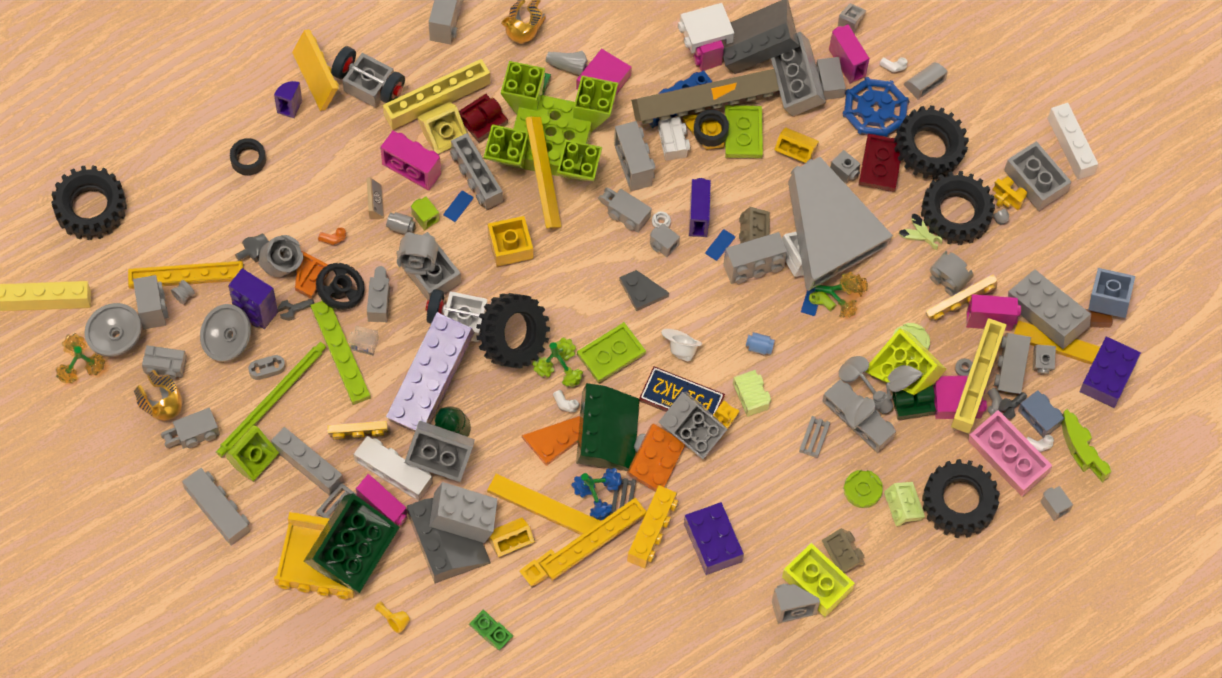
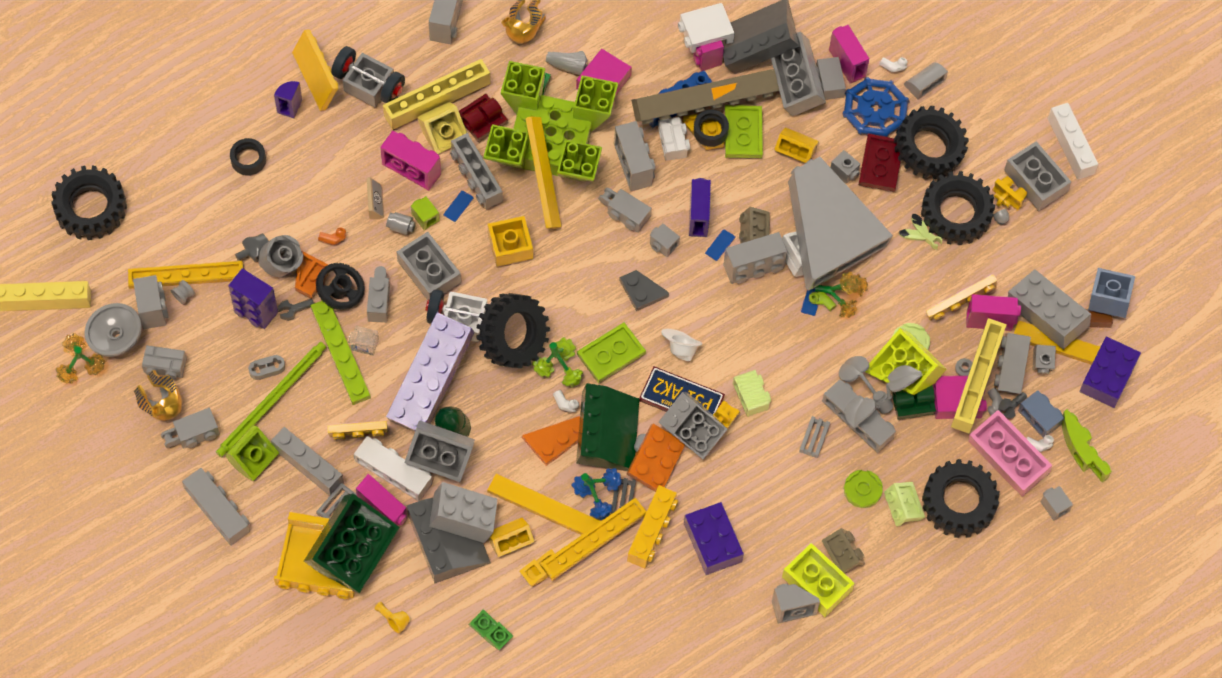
(218, 329): light grey dish -> none
(417, 253): light grey brick -> none
(661, 216): white plate -> none
(760, 343): medium blue brick -> none
(851, 16): light grey slope -> none
(951, 273): light grey brick -> none

